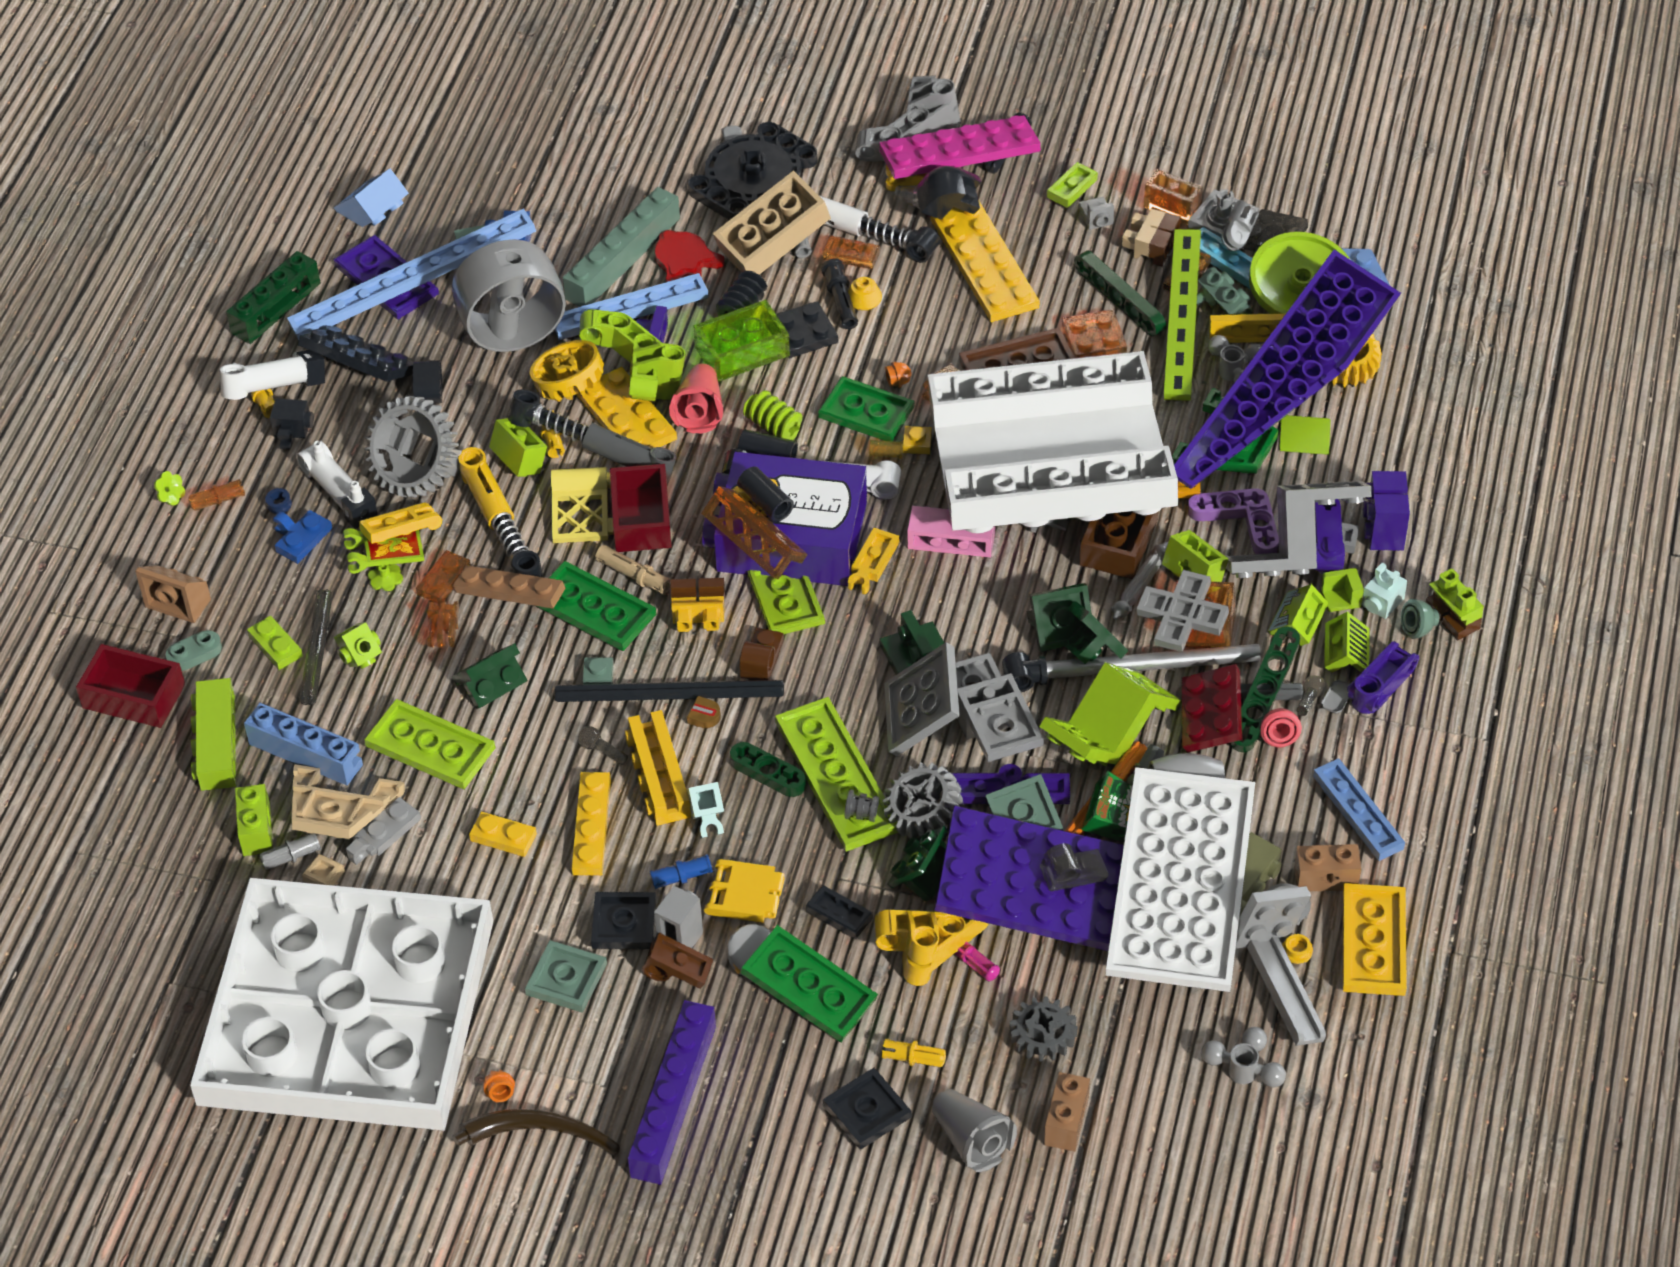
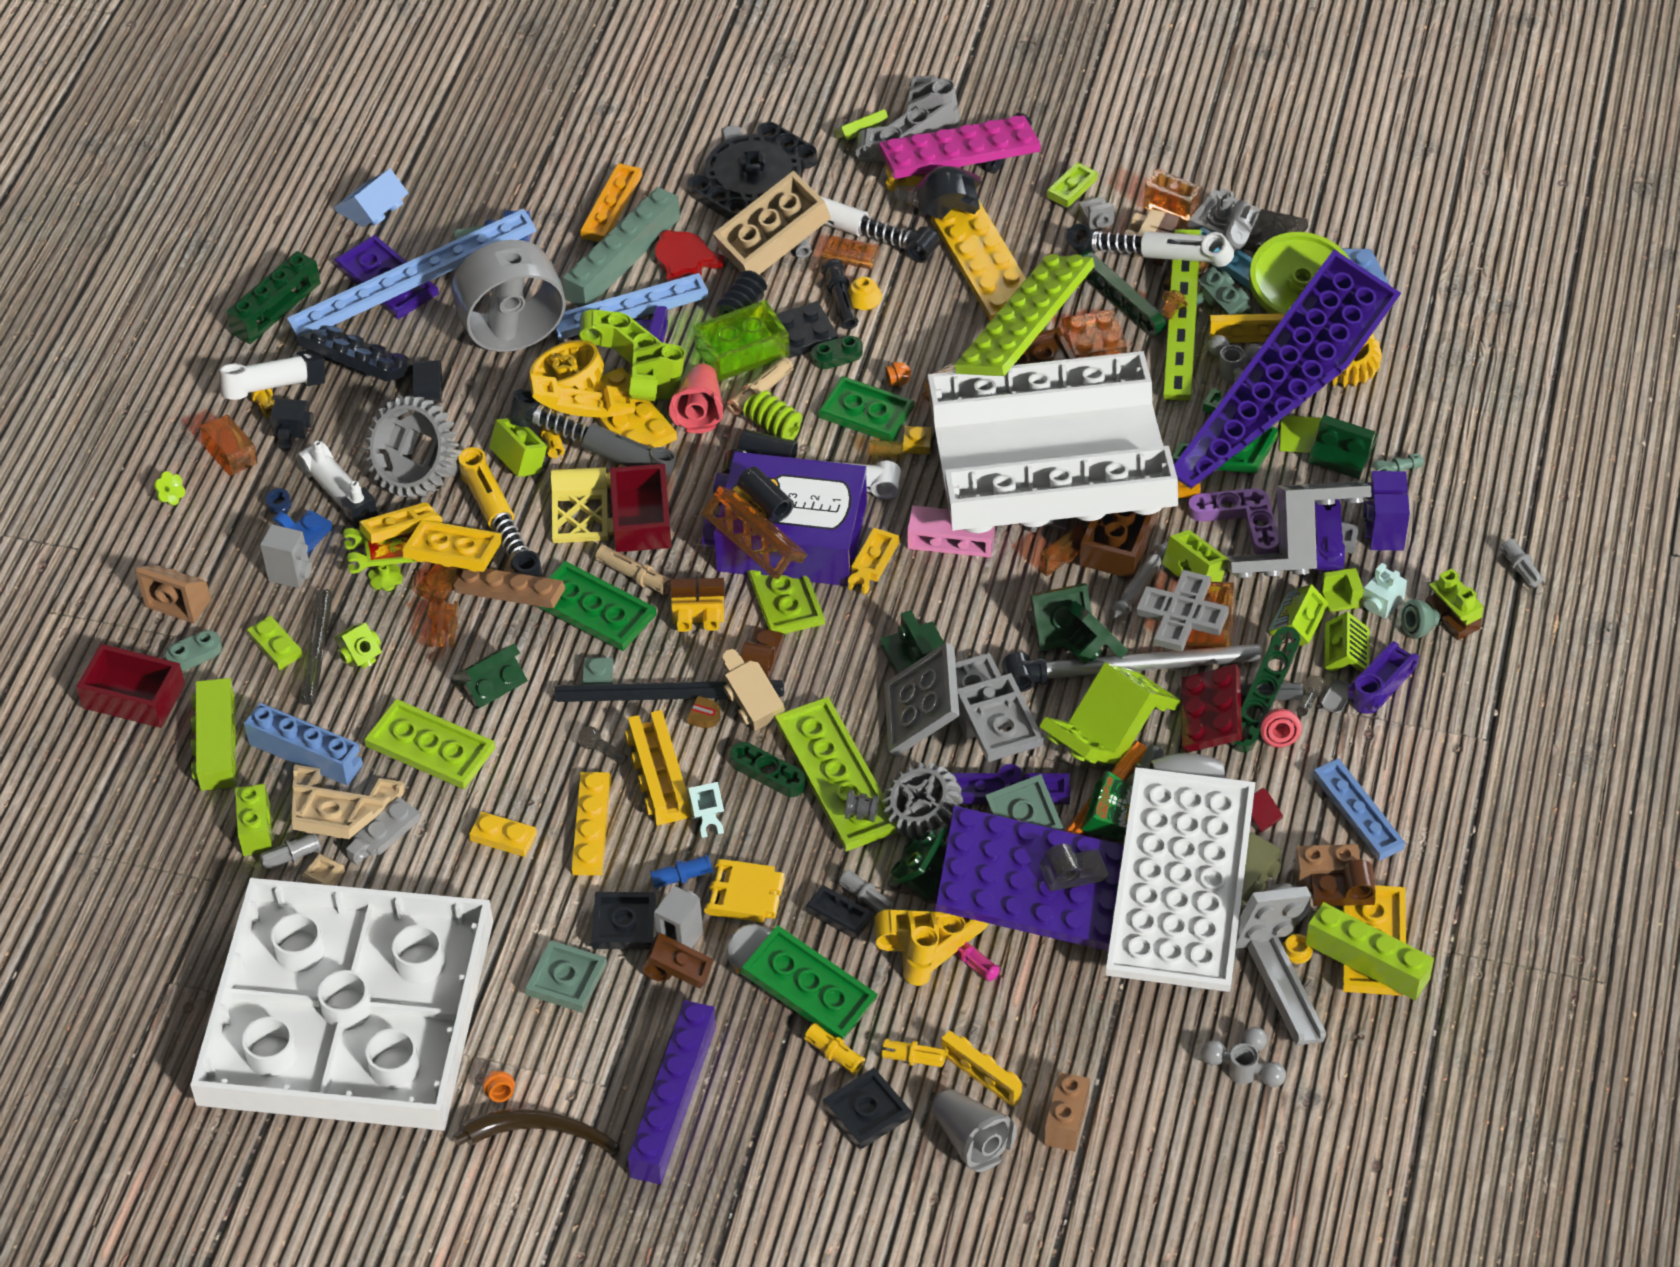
(216, 495): clear orange axle -> none
(228, 445): none -> clear orange piece
(285, 556): none -> light grey piece
(452, 545): none -> yellow plate
(577, 402): none -> yellow slope
(611, 202): none -> light orange plate
(751, 690): none -> tan hinge
(763, 382): none -> tan pin
(834, 1049): none -> yellow pin
(837, 352): none -> dark green plate
(852, 129): none -> lime plate
(865, 892): none -> light grey axle
(982, 1068): none -> yellow plate
(1024, 315): none -> lime plate
(1042, 1030): dark grey gear -> none
(1062, 551): none -> clear orange plate
(1154, 245): none -> white piece
(1174, 301): none -> clear orange plate
(1264, 811): none -> dark red slope
(1342, 447): none -> dark green bracket
(1351, 888): none -> reddish brown plate
(1369, 951): none -> lime brick
(1413, 462): none -> sand green piece
(1521, 562): none -> light grey axle

